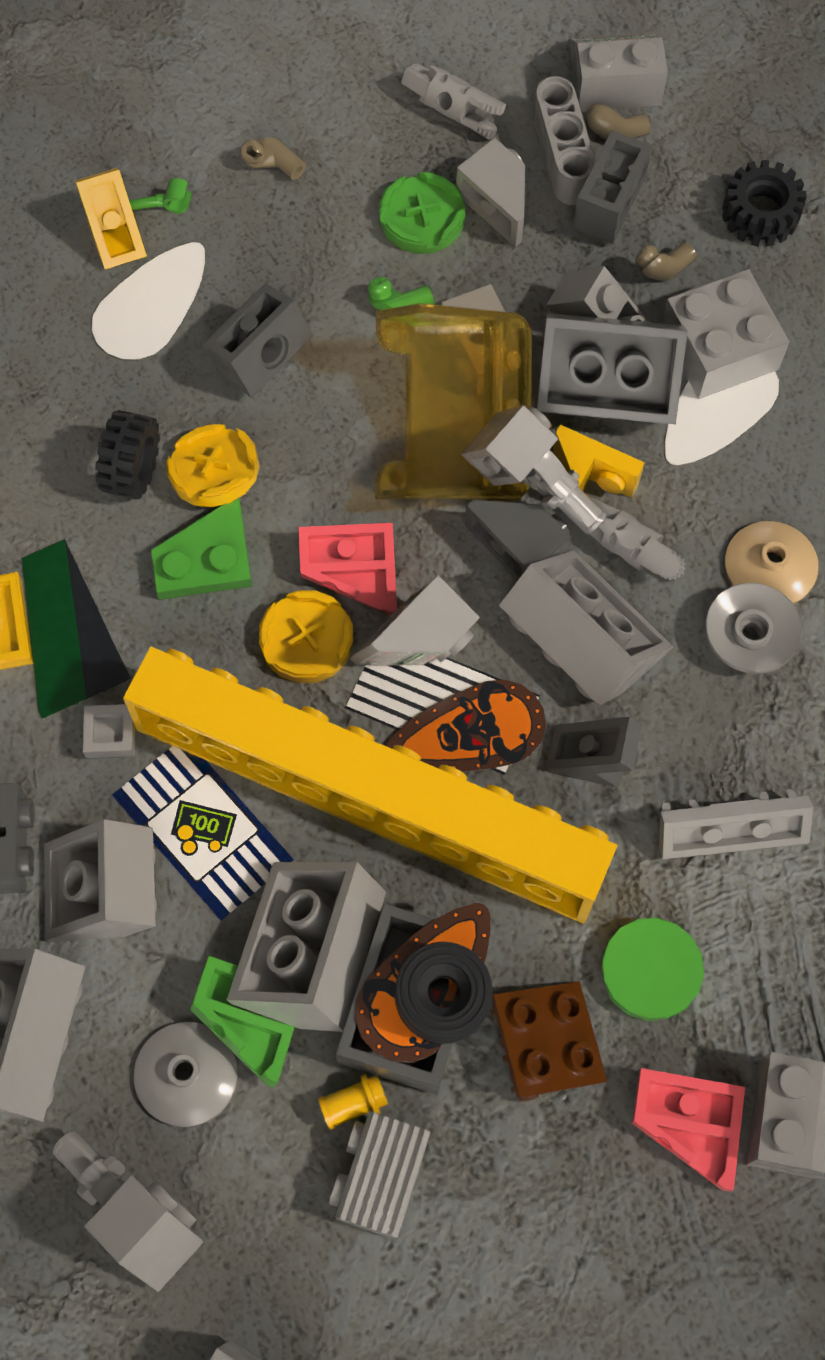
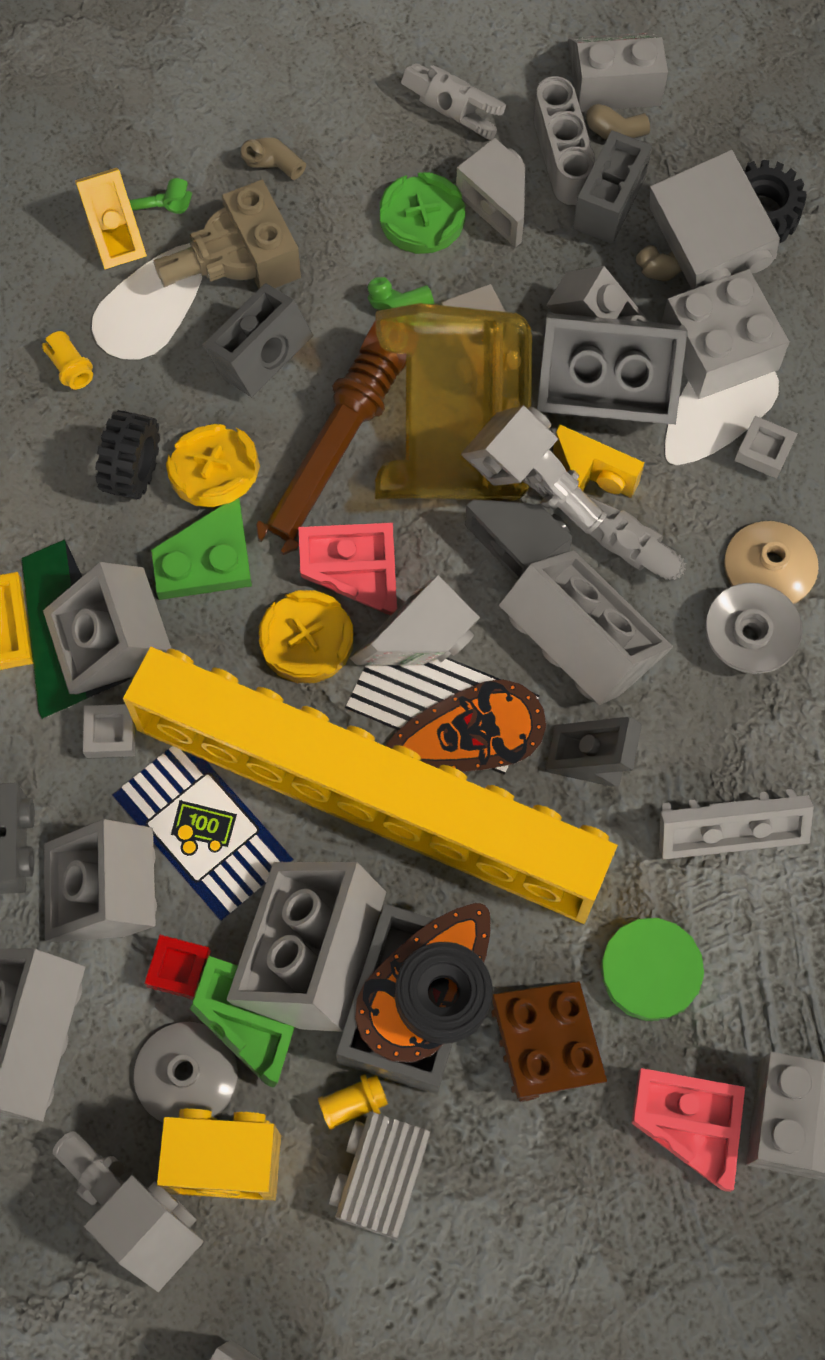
(73, 369): none -> yellow pin
(105, 626): none -> light grey slope
(176, 966): none -> red plate
(219, 1156): none -> yellow brick
(238, 243): none -> dark tan brick
(357, 400): none -> reddish brown piece
(714, 221): none -> light grey brick
(765, 447): none -> light grey plate

